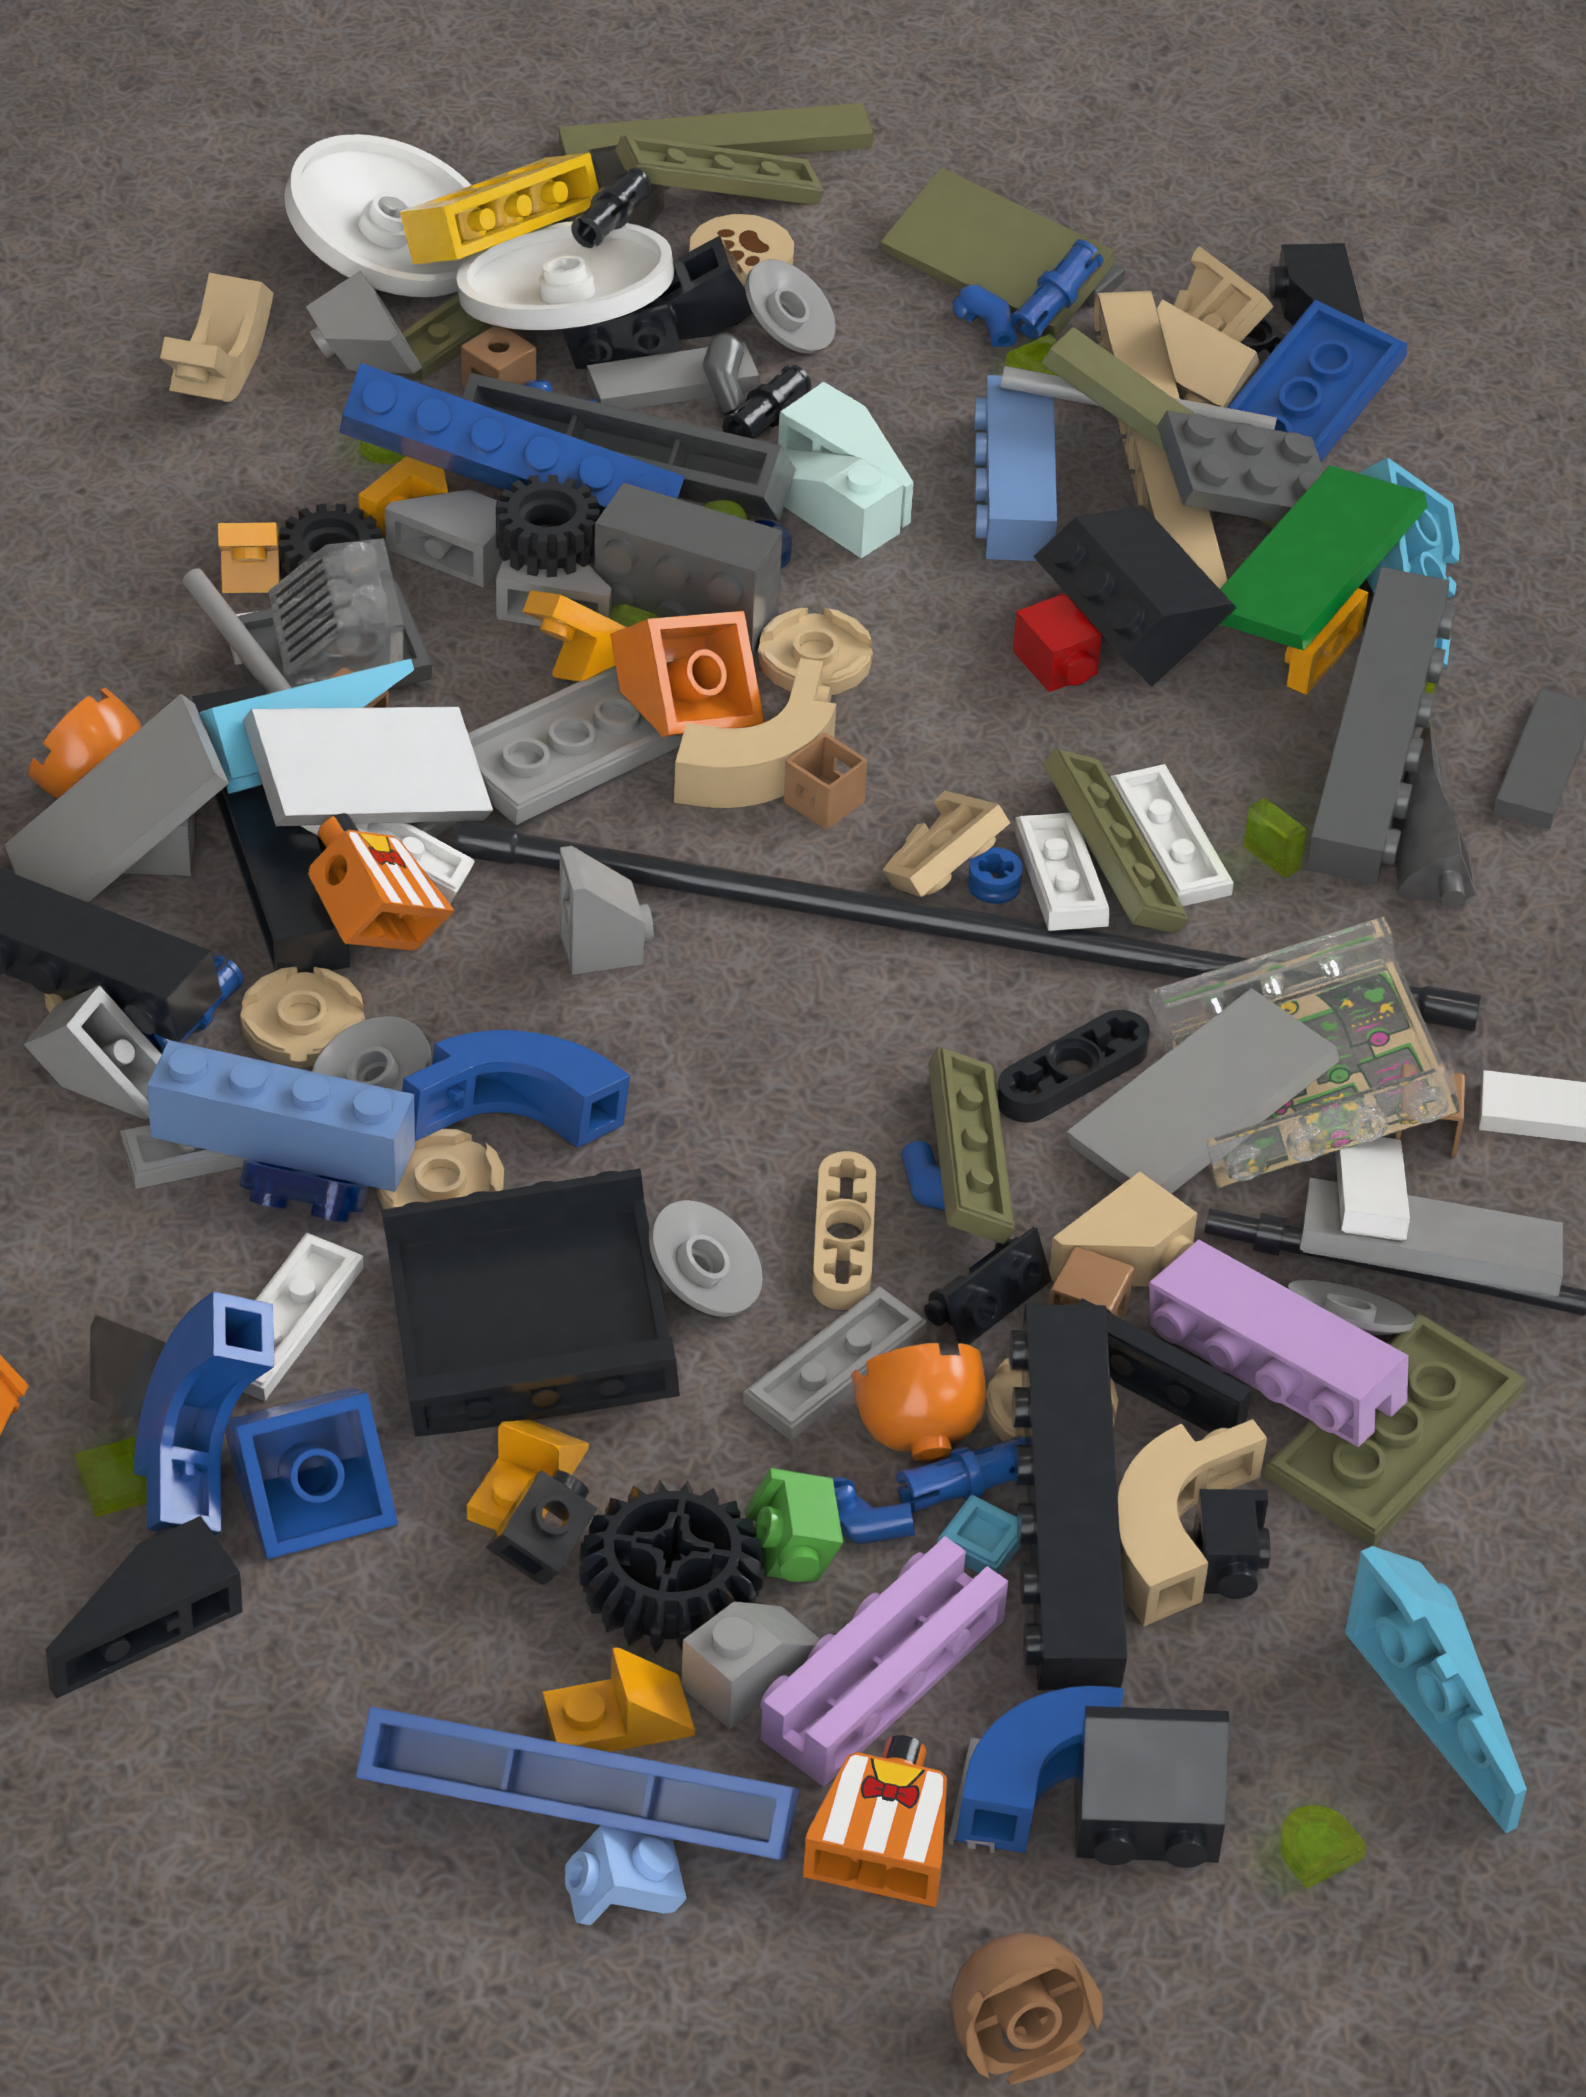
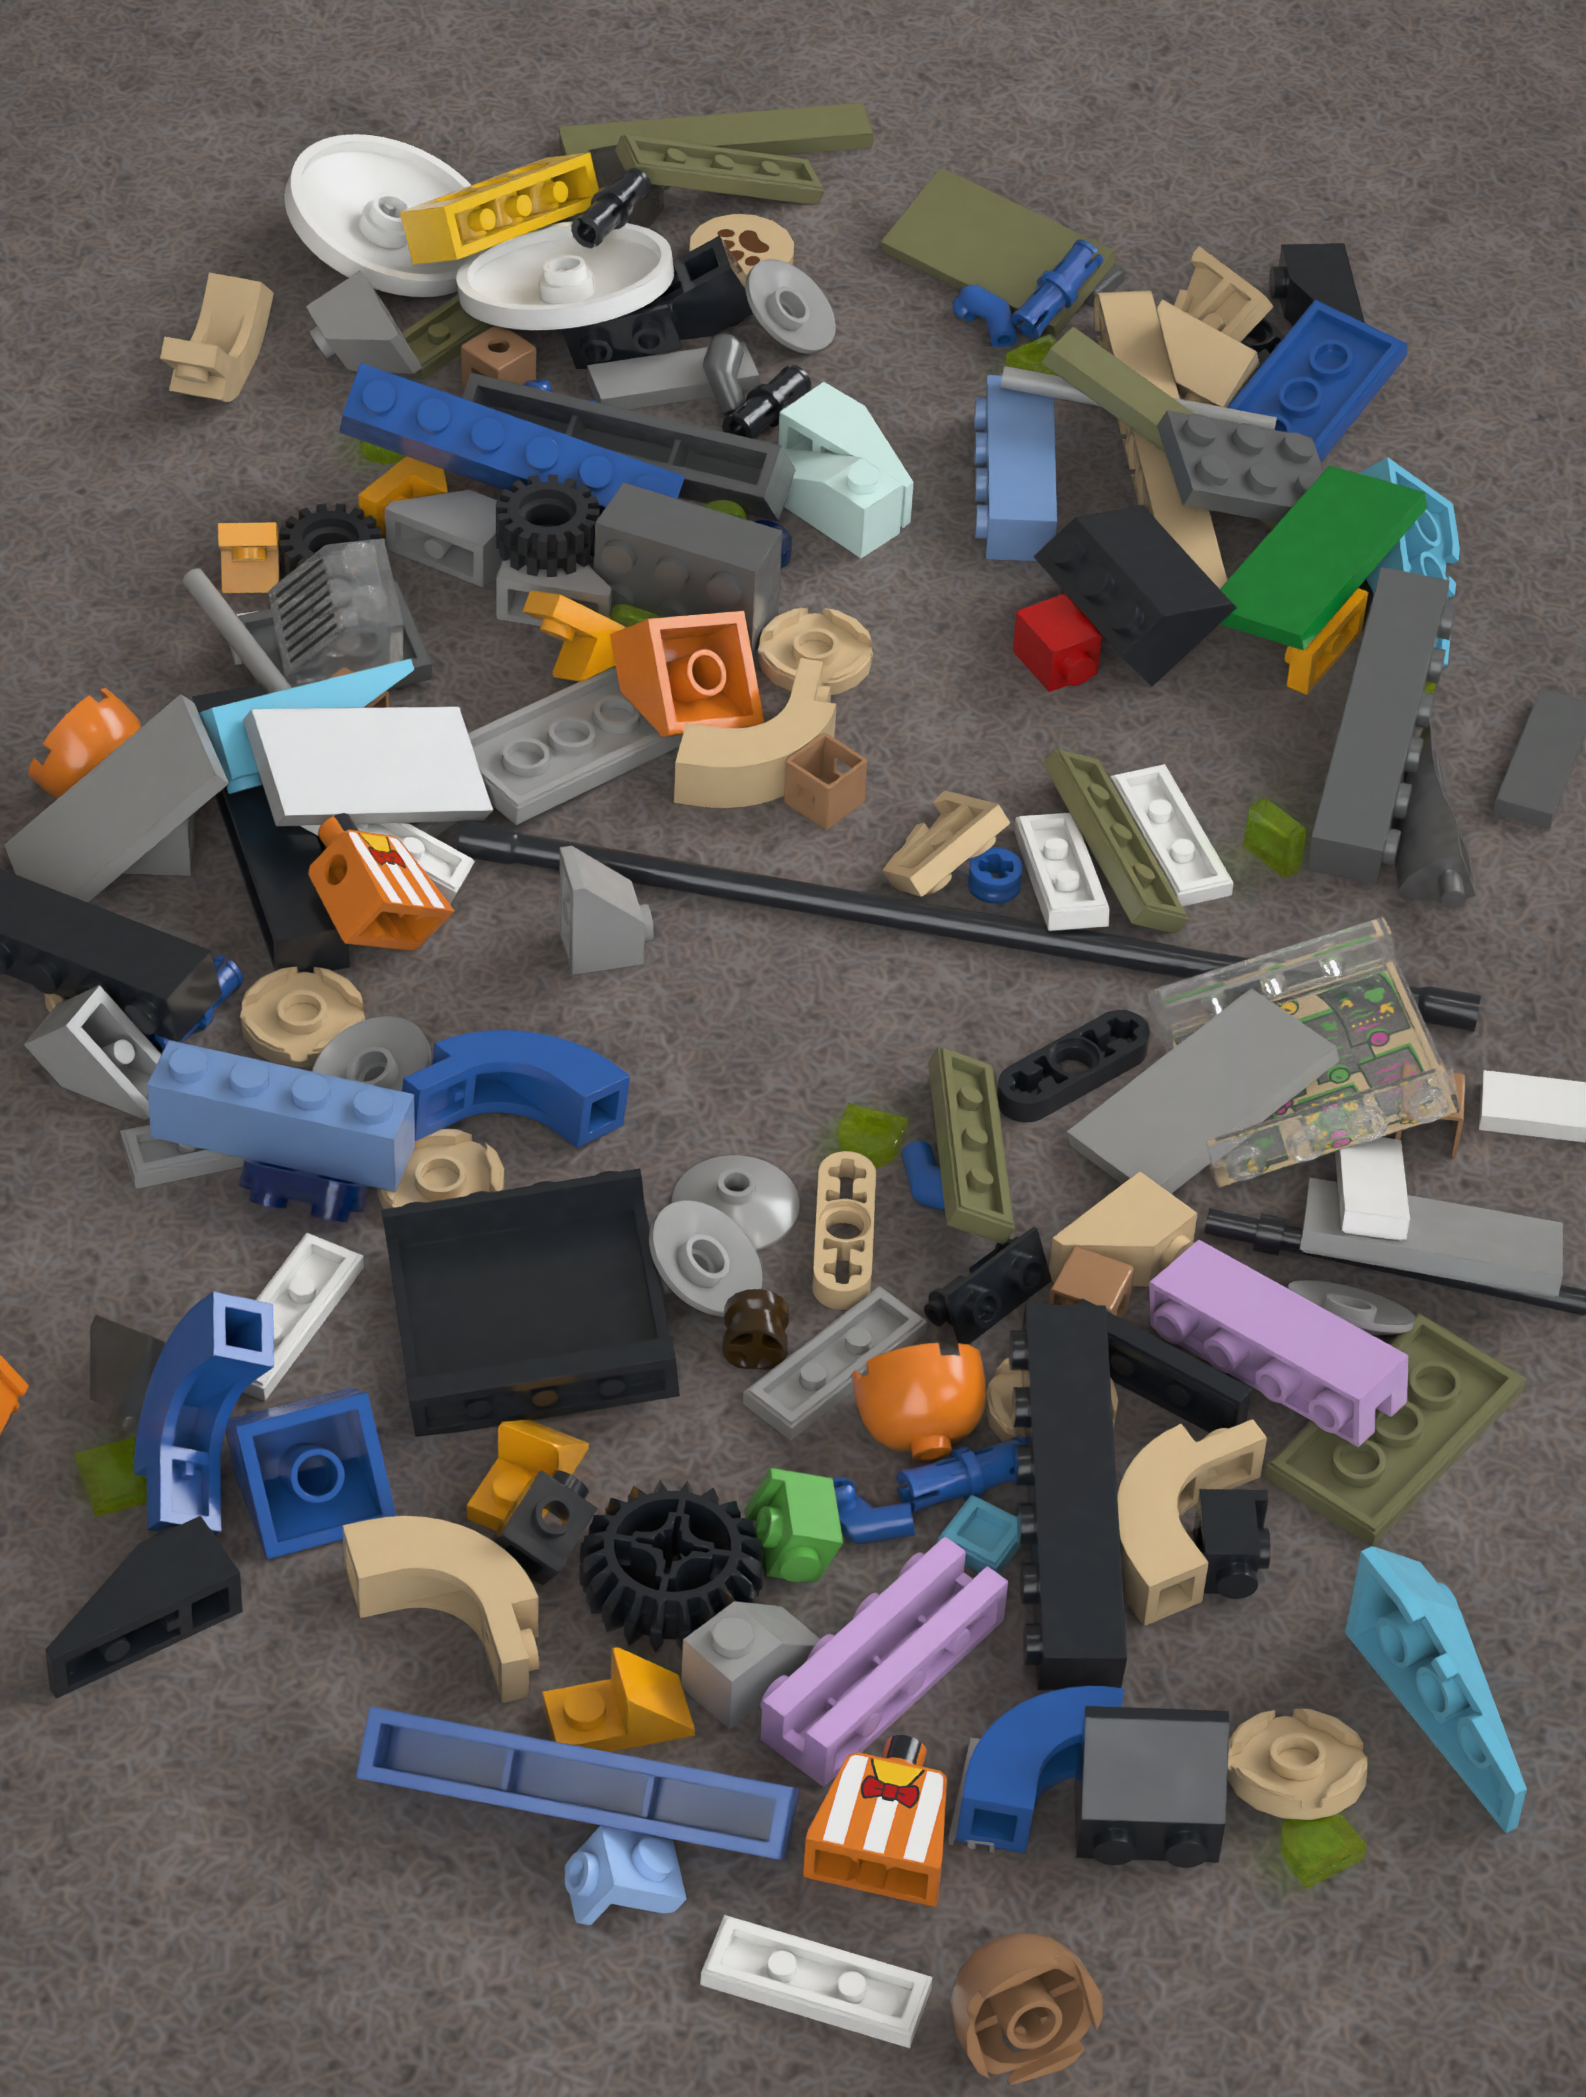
(454, 1570): none -> tan arch
(755, 1329): none -> dark brown wheel
(763, 1207): none -> light grey dish
(816, 1981): none -> white tile
(871, 1134): none -> clear neon green tile
(1297, 1764): none -> tan tile

